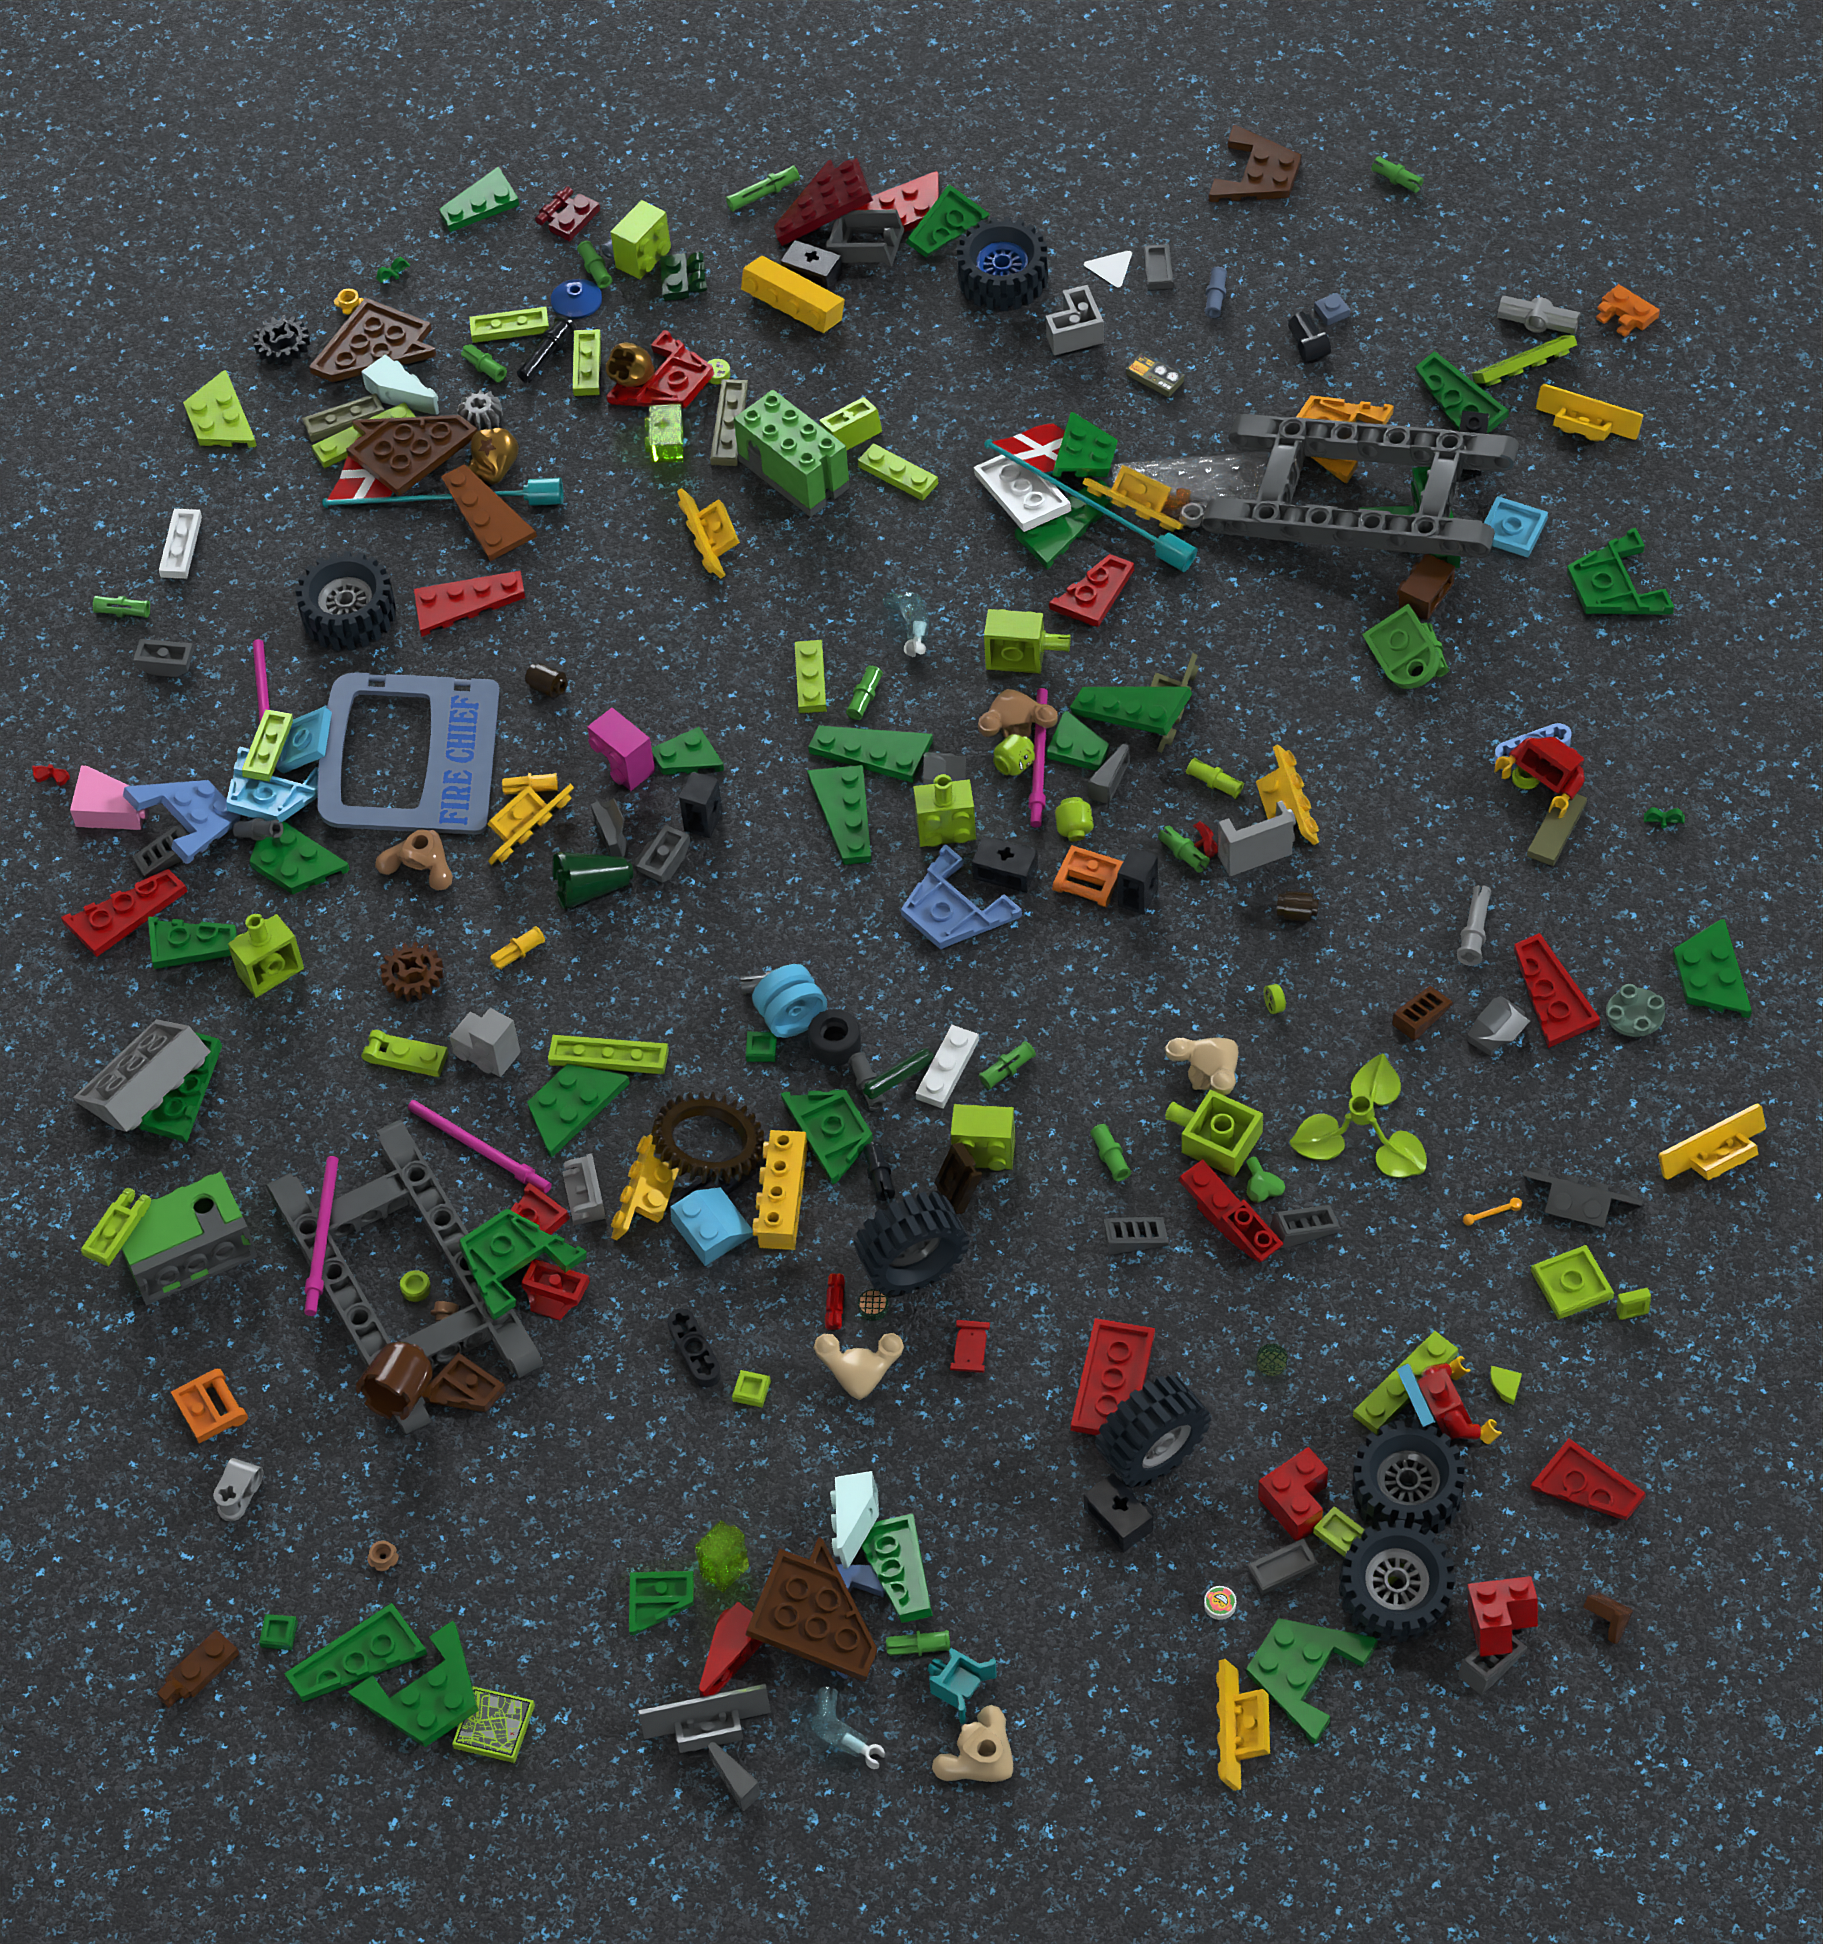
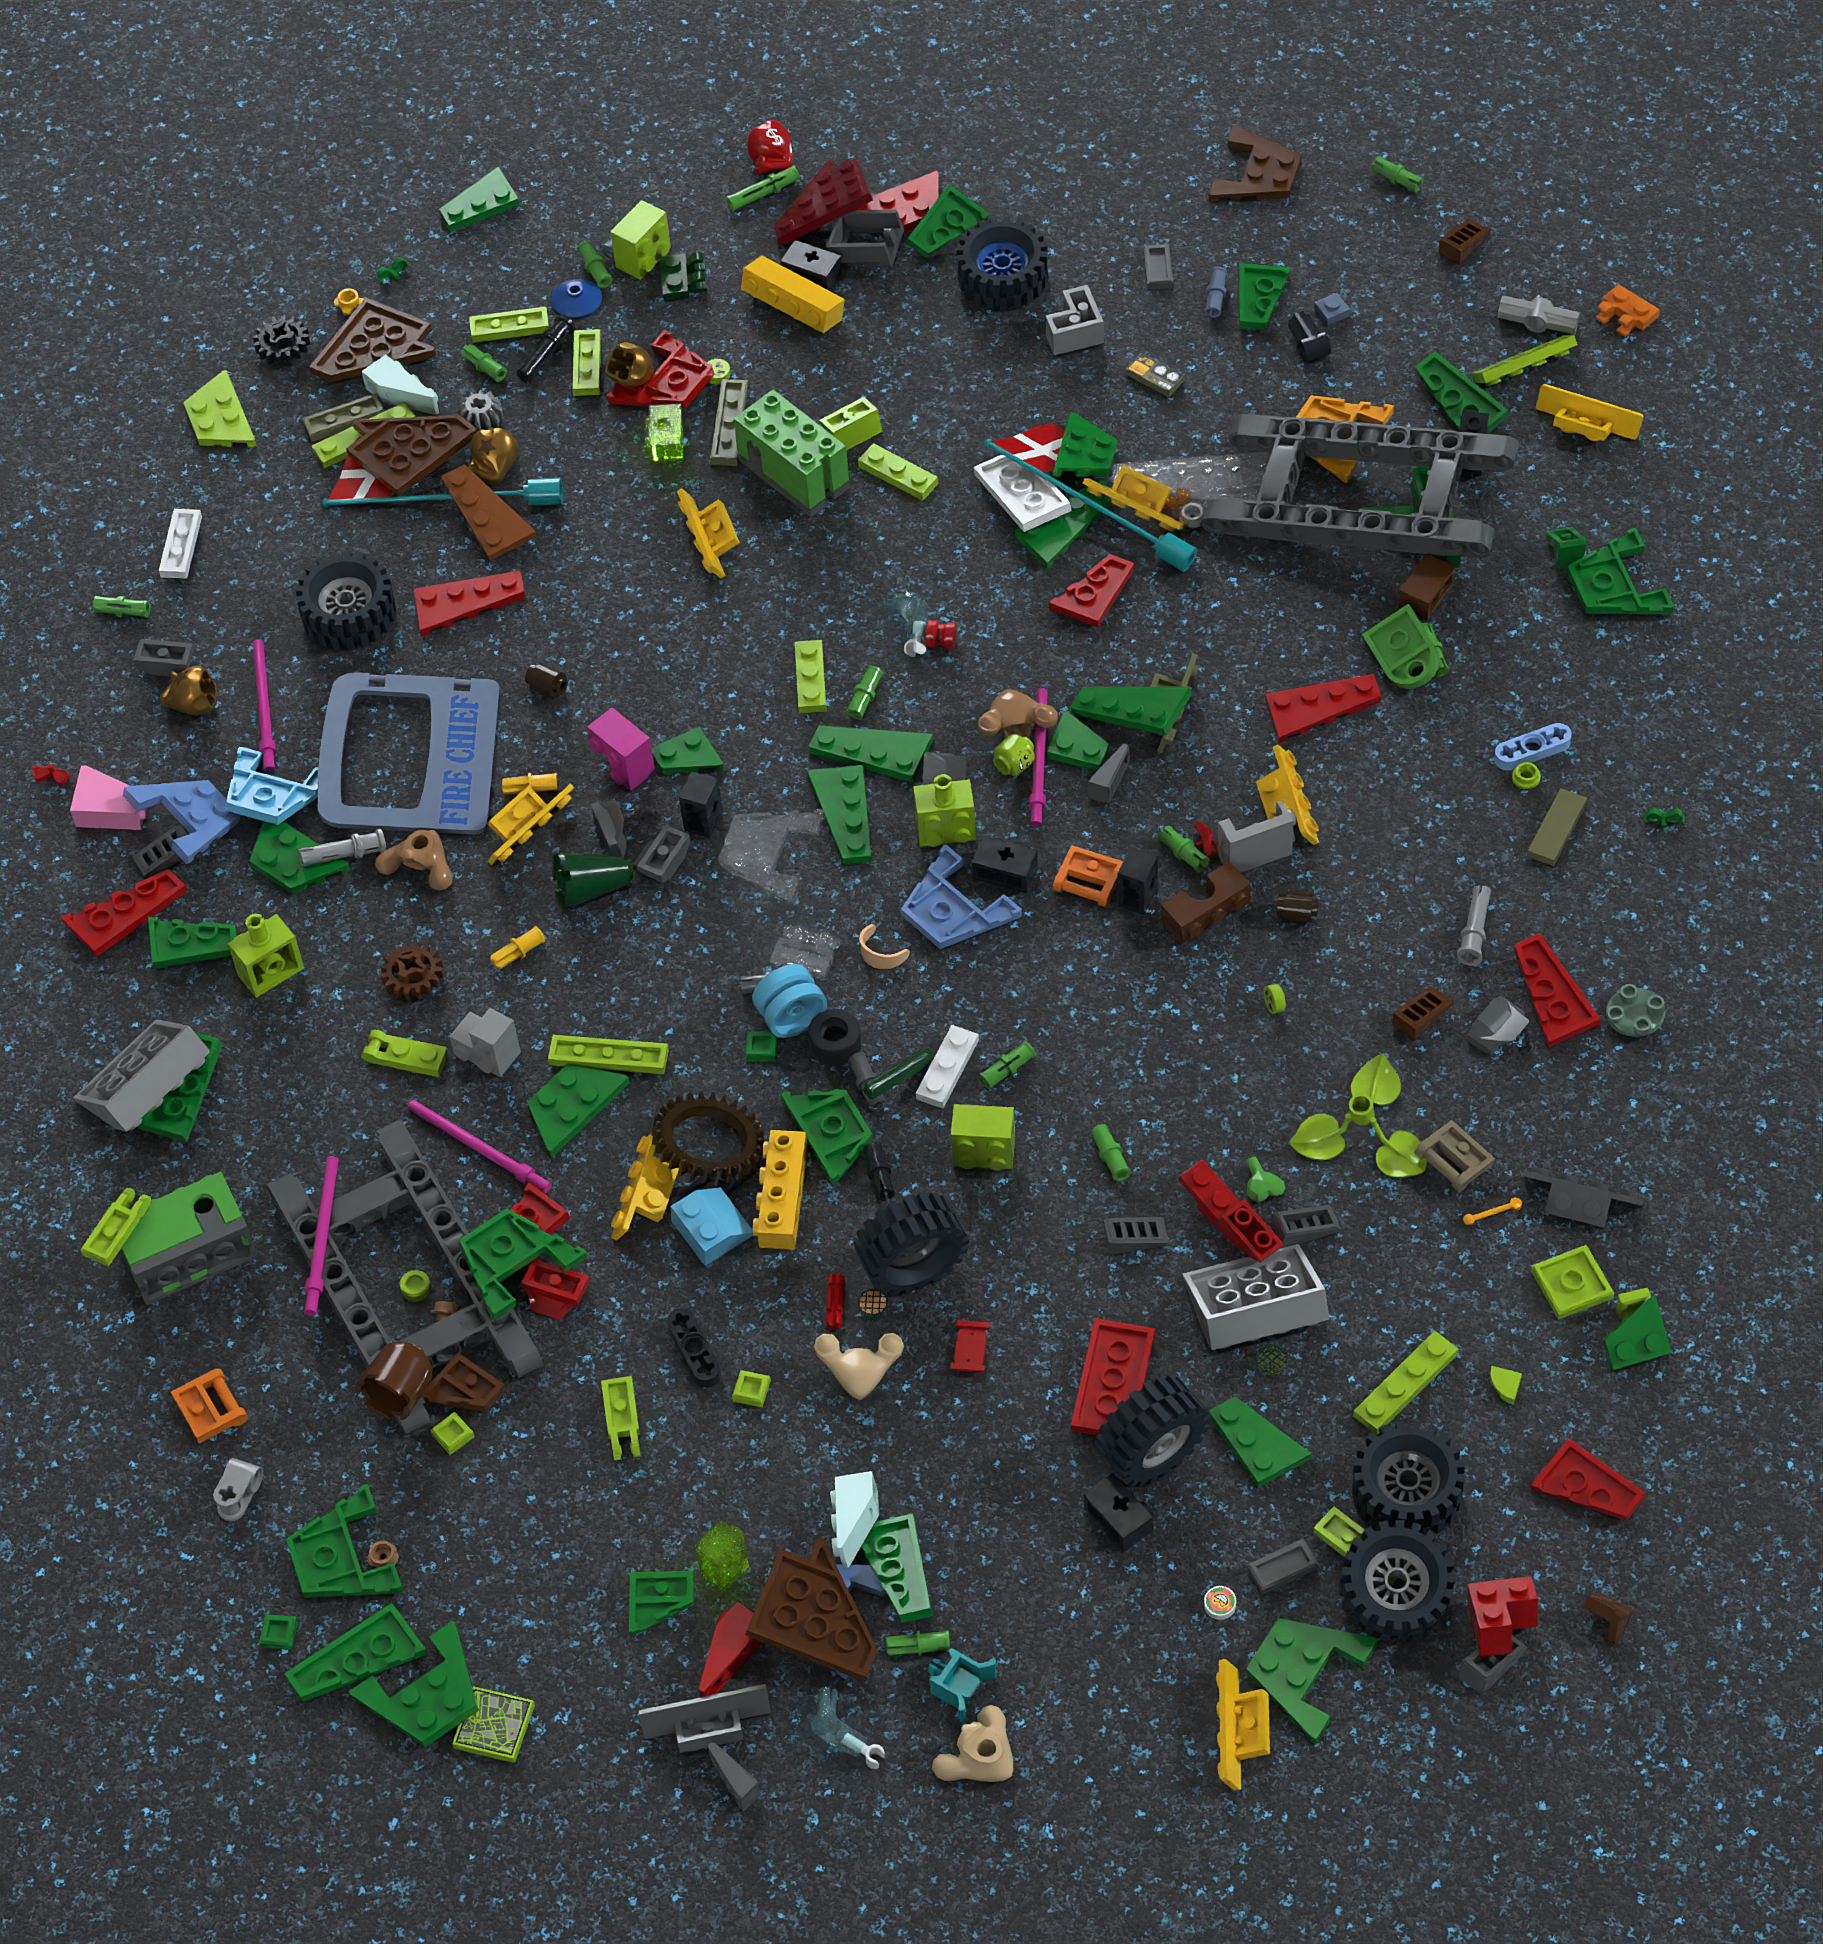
(190, 691): none -> pearl gold piece
(198, 1669): reddish brown hinge -> none
(258, 829): dark grey pin -> none
(267, 745): lime plate -> none
(305, 740): medium azure tile -> none
(327, 1558): none -> green wing
(355, 846): none -> light grey pin
(452, 1433): none -> lime tile
(572, 218): dark red plate -> none
(583, 1190): light grey hinge -> none
(621, 1414): none -> lime hinge
(756, 844): none -> clear wing
(770, 147): none -> red piece
(815, 958): none -> clear plate
(878, 960): none -> light nougat helmet
(941, 634): none -> red wheel
(958, 1177): dark brown plate -> none
(1018, 641): lime brick -> none
(1074, 818): lime head -> none
(1111, 267): white sticker -> none
(1189, 917): none -> reddish brown arch
(1211, 1062): tan head -> none
(1214, 777): lime pin -> none
(1219, 1131): lime brick -> none
(1256, 1299): none -> light grey slope
(1256, 1442): none -> green wing
(1258, 293): none -> green wing
(1290, 1493): red brick -> none
(1308, 706): none -> red wing
(1416, 1395): medium azure tile -> none
(1447, 1404): red torso -> none
(1457, 252): none -> reddish brown slope
(1460, 1150): none -> dark tan plate
(1515, 525): medium azure tile -> none
(1551, 764): red torso -> none
(1567, 545): none -> green slope
(1638, 1337): none -> green wing
(1711, 971): green wing -> none
(1716, 1147): yellow bracket -> none

